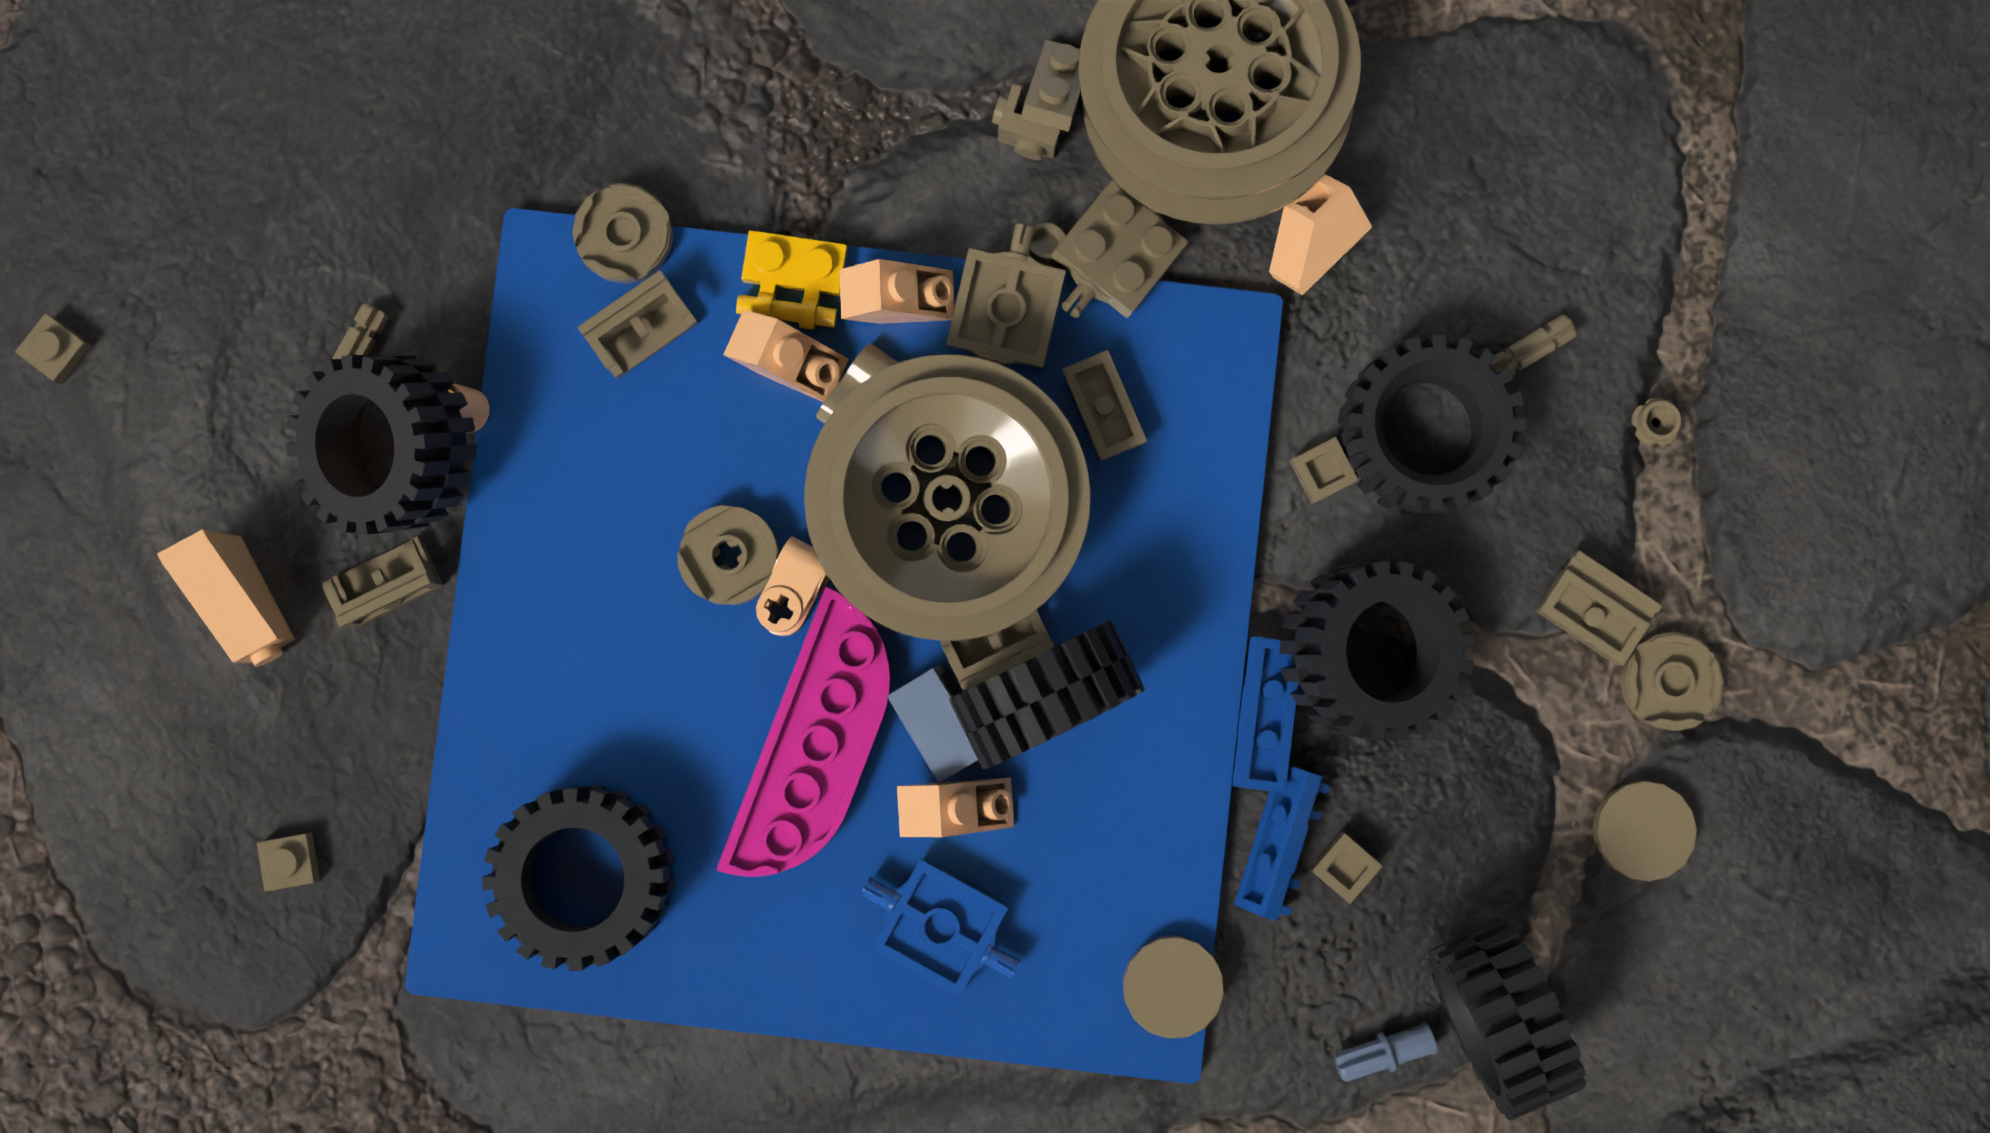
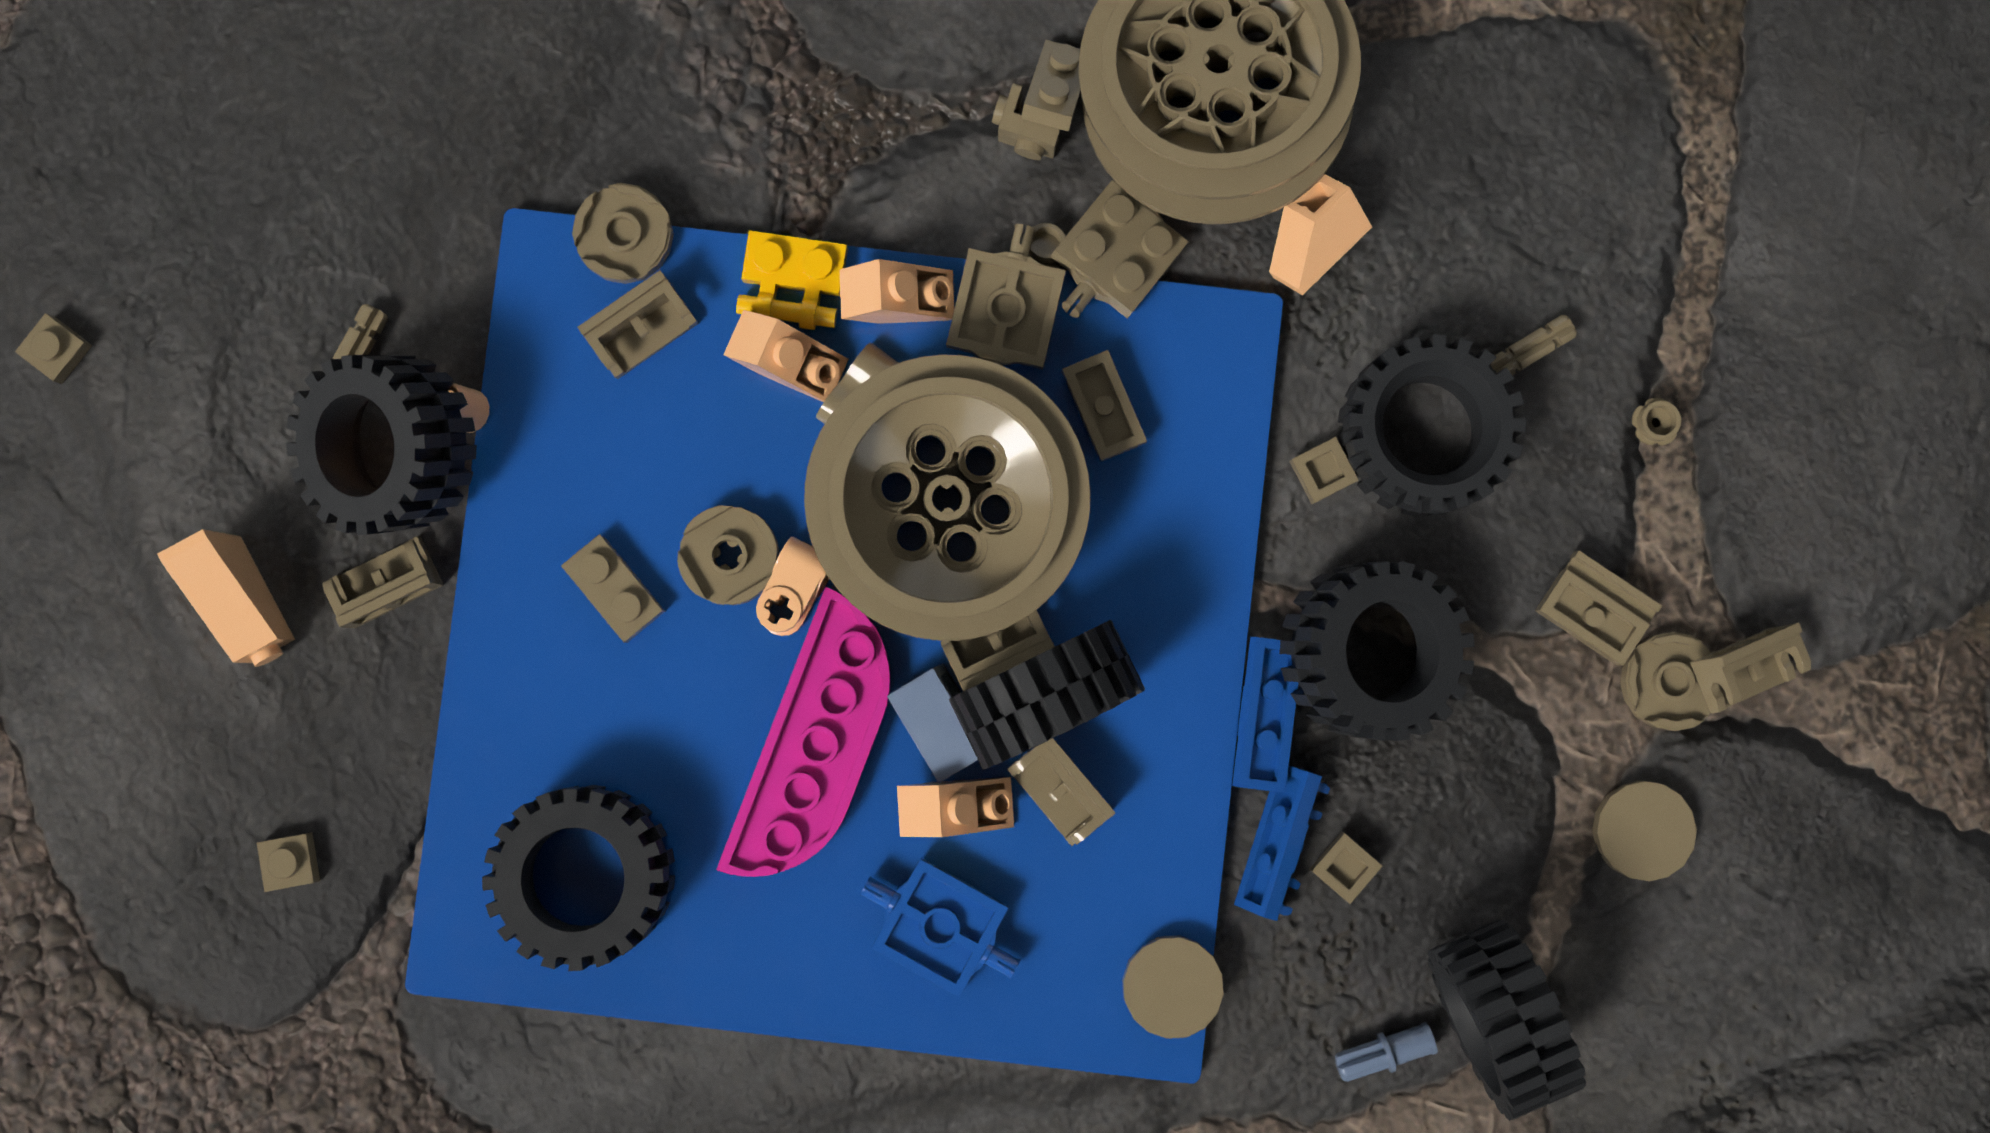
(613, 588): none -> dark tan plate
(1061, 791): none -> dark tan hinge
(1751, 666): none -> dark tan hinge

